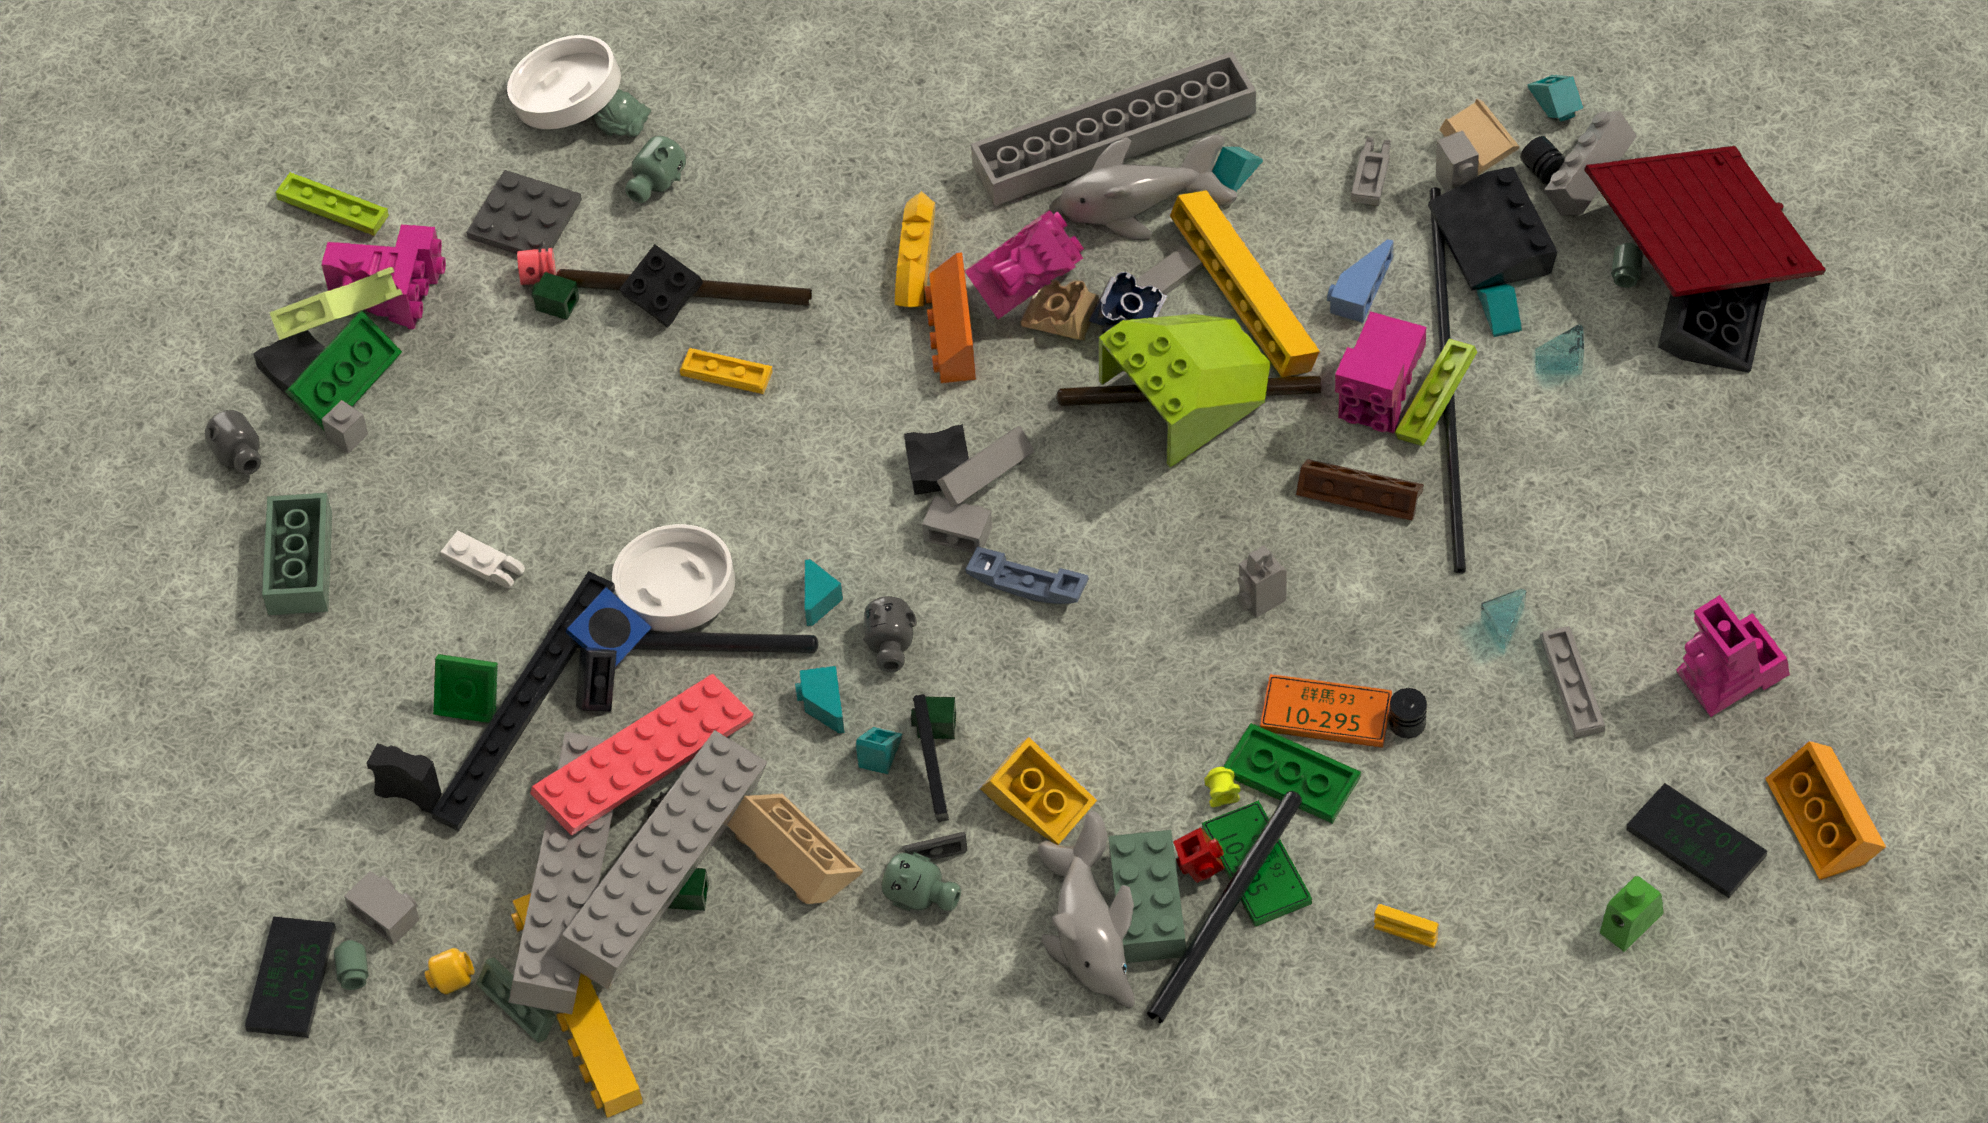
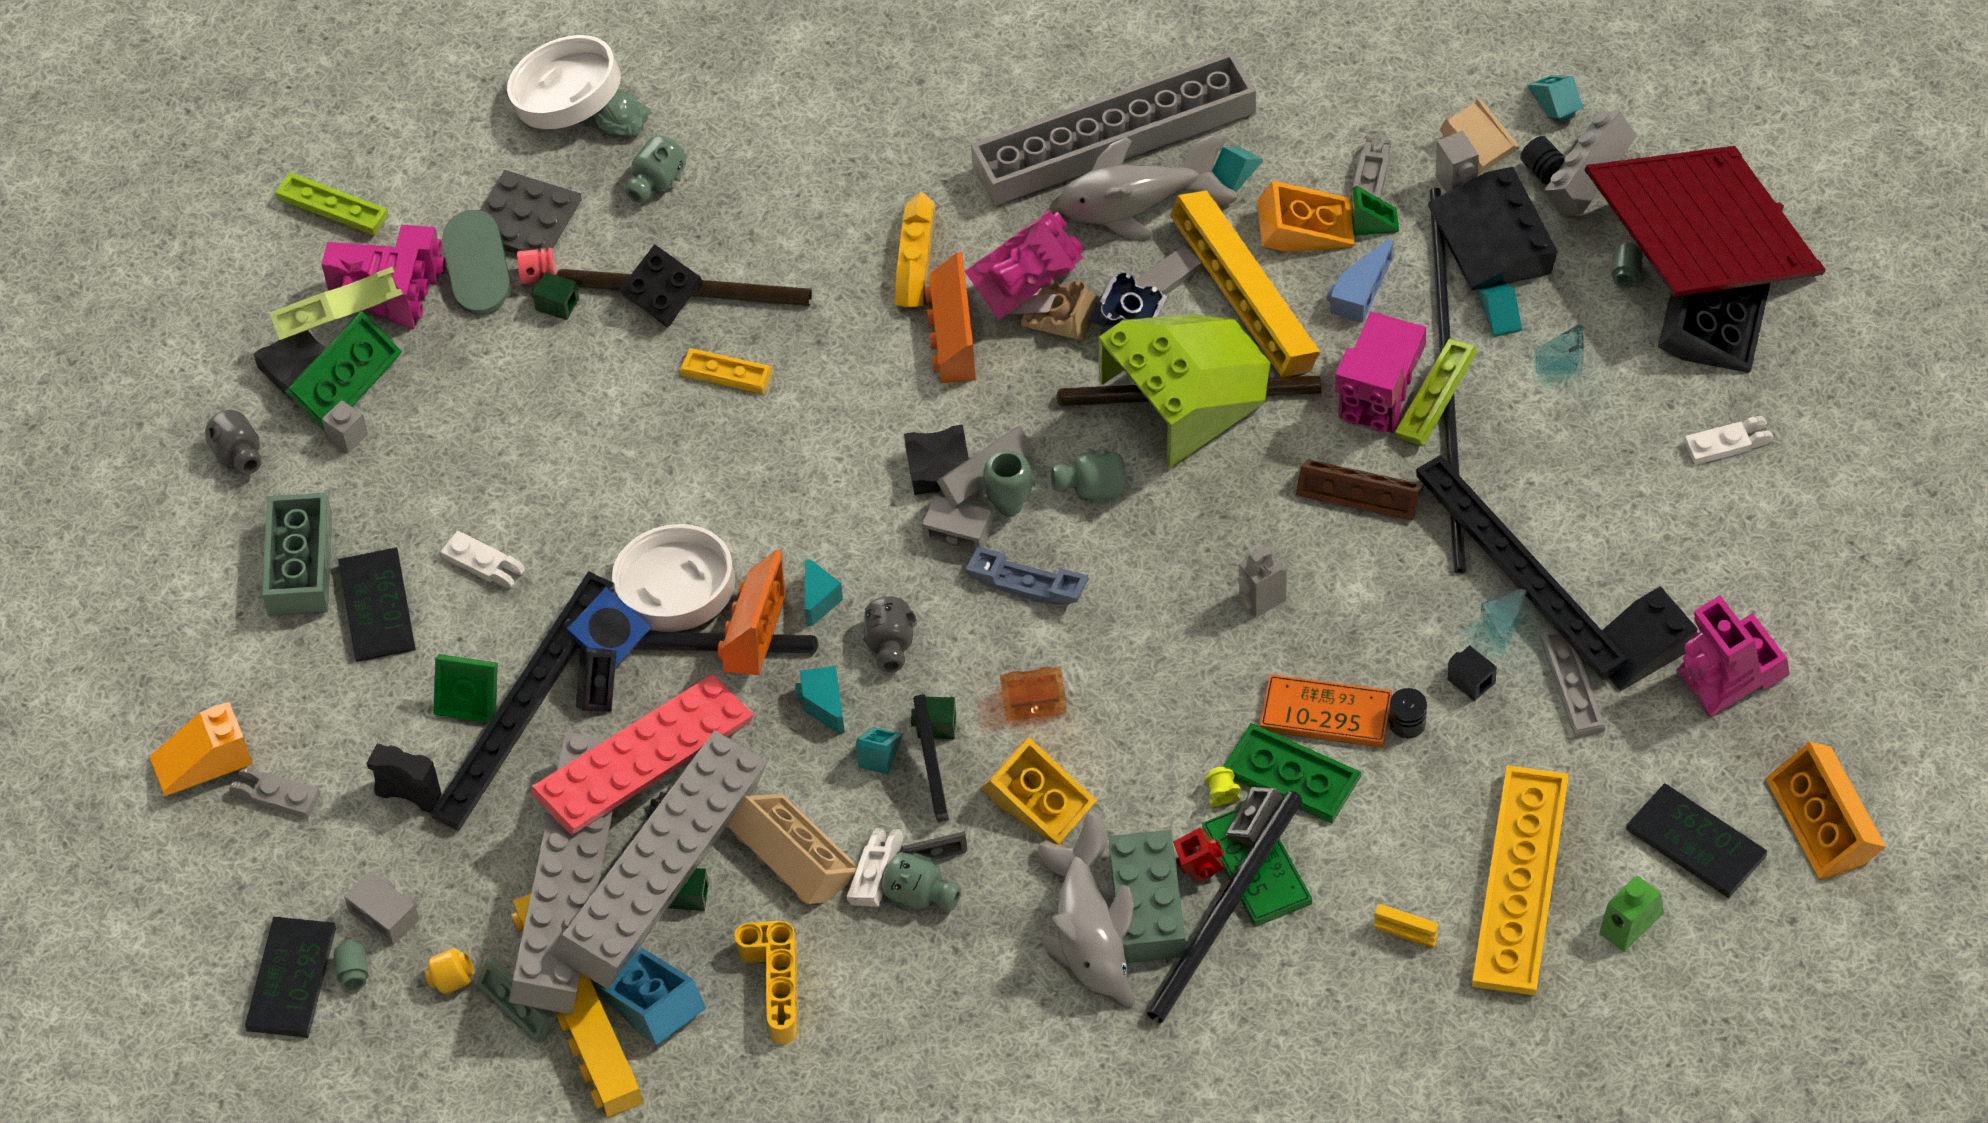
(201, 750): none -> light orange slope
(276, 792): none -> light grey hinge
(376, 604): none -> black tile
(476, 261): none -> sand green tile
(653, 996): none -> dark azure slope
(754, 617): none -> orange slope
(777, 982): none -> yellow beam
(867, 881): none -> white hinge
(1007, 481): none -> sand green piece
(1033, 693): none -> clear orange brick
(1034, 304): none -> white sticker
(1094, 476): none -> sand green piece
(1254, 815): none -> dark grey slope
(1303, 219): none -> light orange slope
(1372, 214): none -> green slope
(1471, 672): none -> black brick
(1520, 880): none -> yellow plate
(1522, 567): none -> black plate
(1649, 635): none -> black slope
(1727, 440): none -> white hinge

